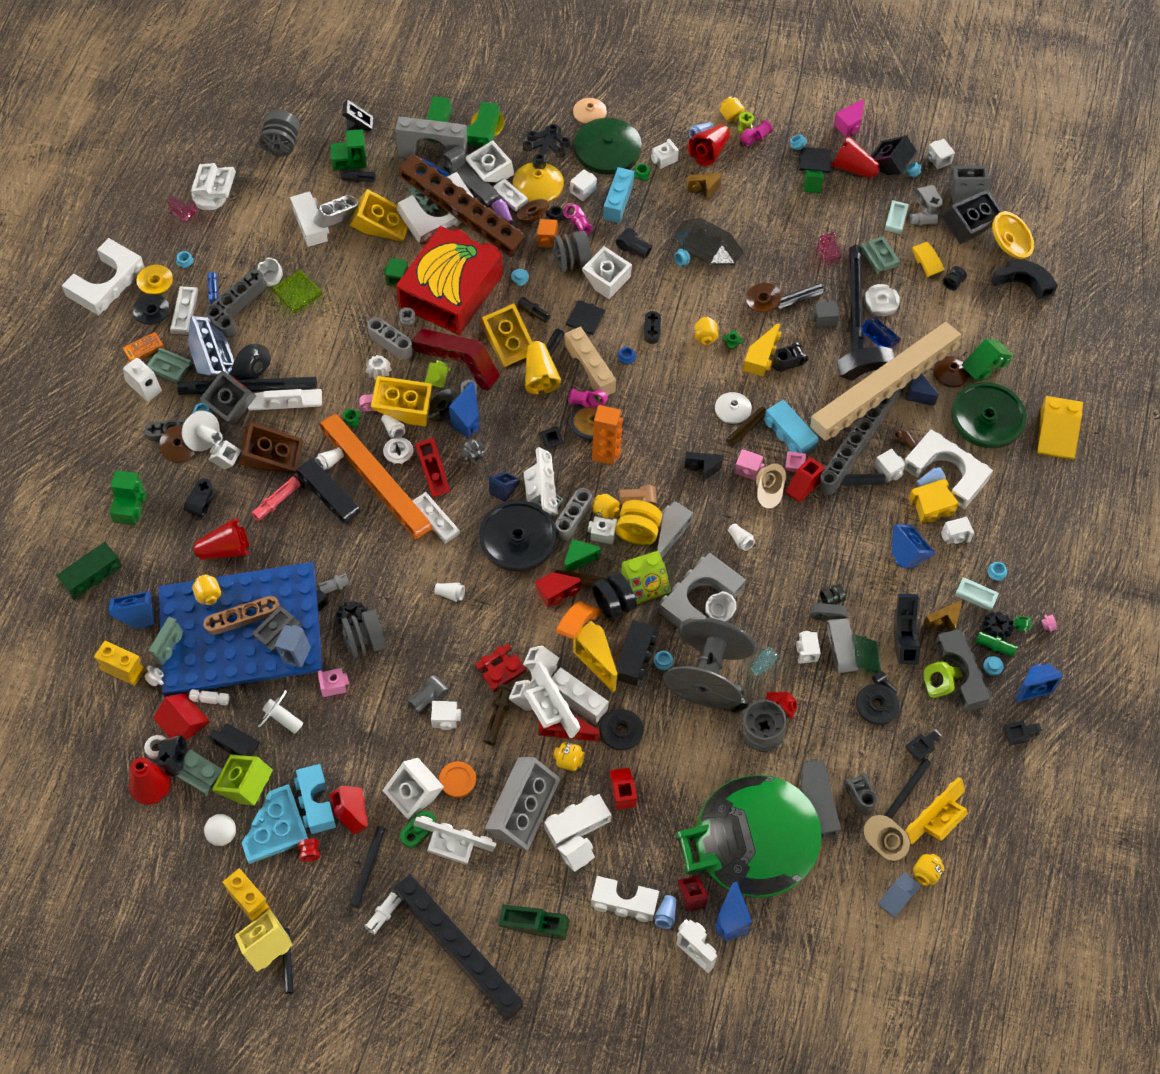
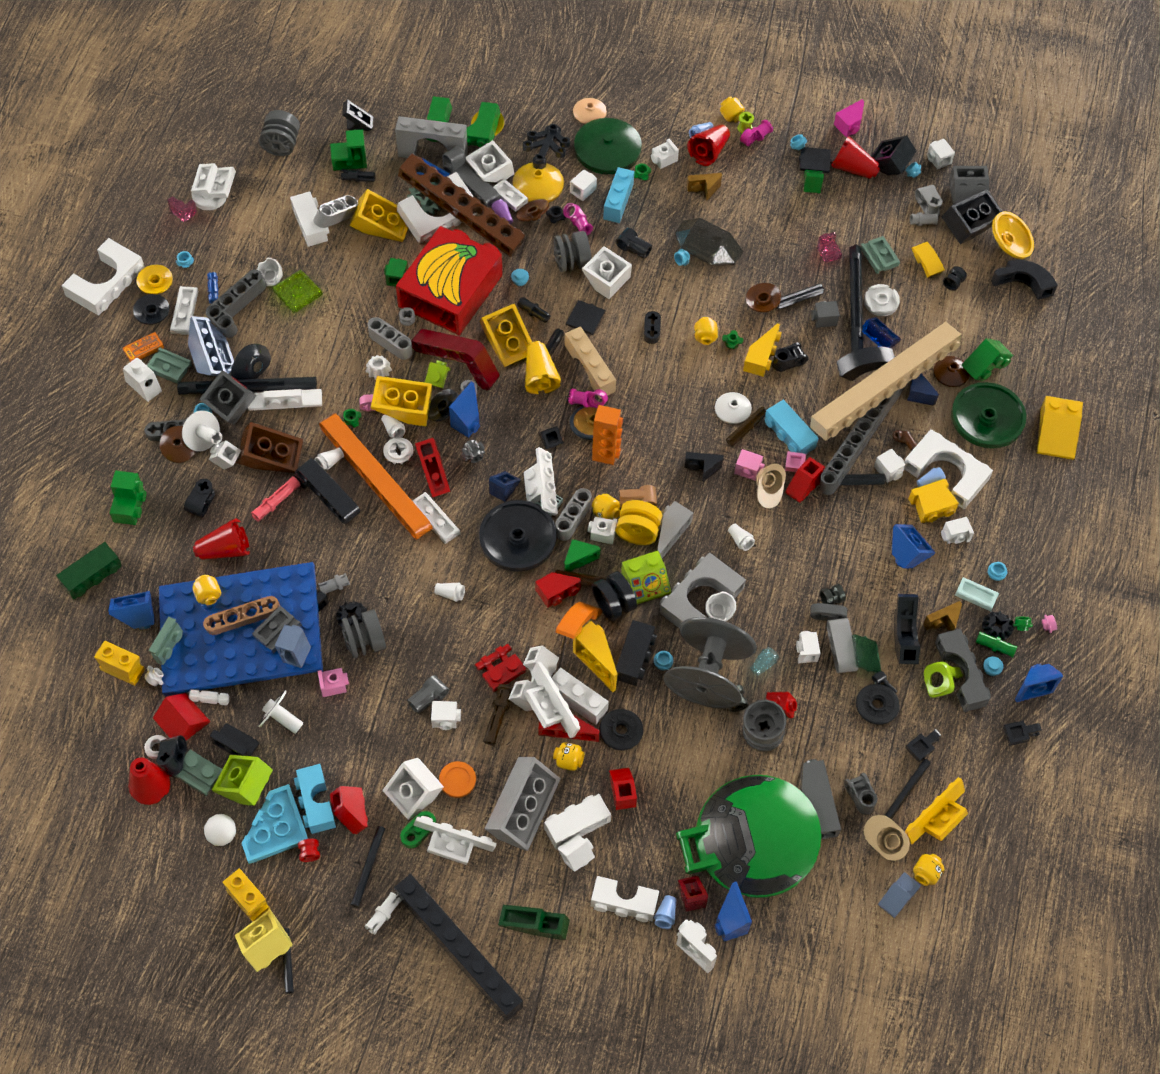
(546, 232): orange brick -> none
(626, 355): blue plate -> none
(896, 217): light aqua tile -> none

